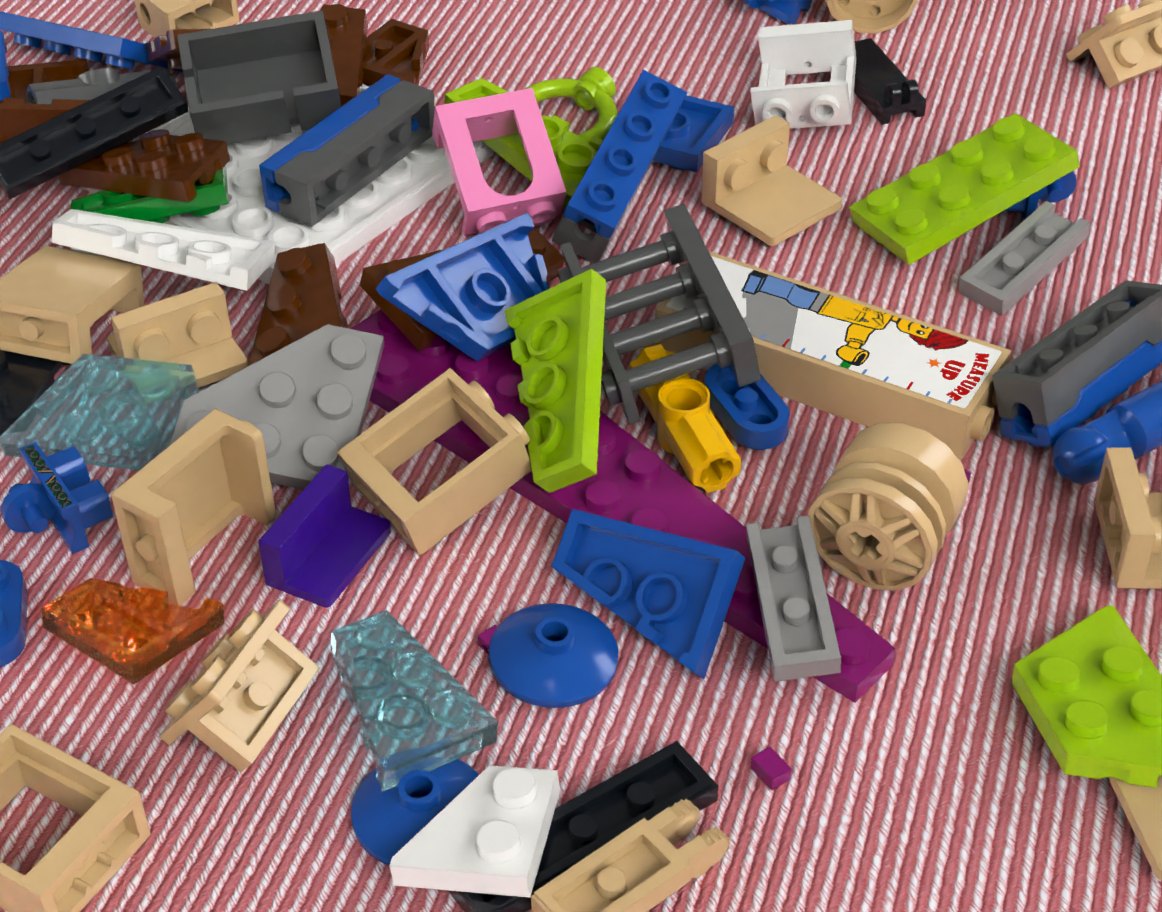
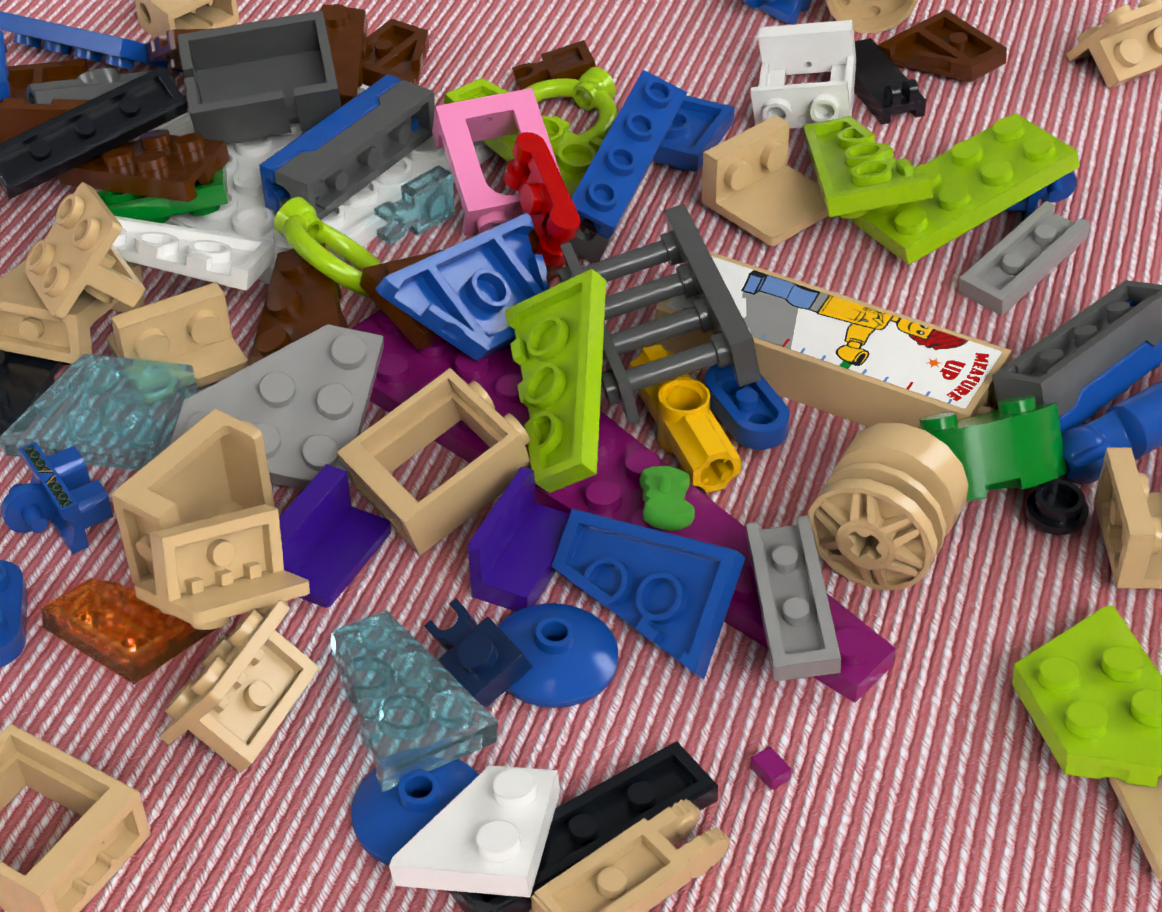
(81, 256): none -> tan bracket
(220, 568): none -> tan bracket
(305, 233): none -> lime piece
(423, 205): none -> clear light blue plate
(479, 655): none -> dark blue plate
(515, 547): none -> dark purple panel
(542, 195): none -> red plate
(563, 62): none -> reddish brown plate
(665, 498): none -> bright green piece
(858, 172): none -> lime wing
(946, 48): none -> reddish brown wing
(1006, 447): none -> green brick
(1057, 507): none -> black plate

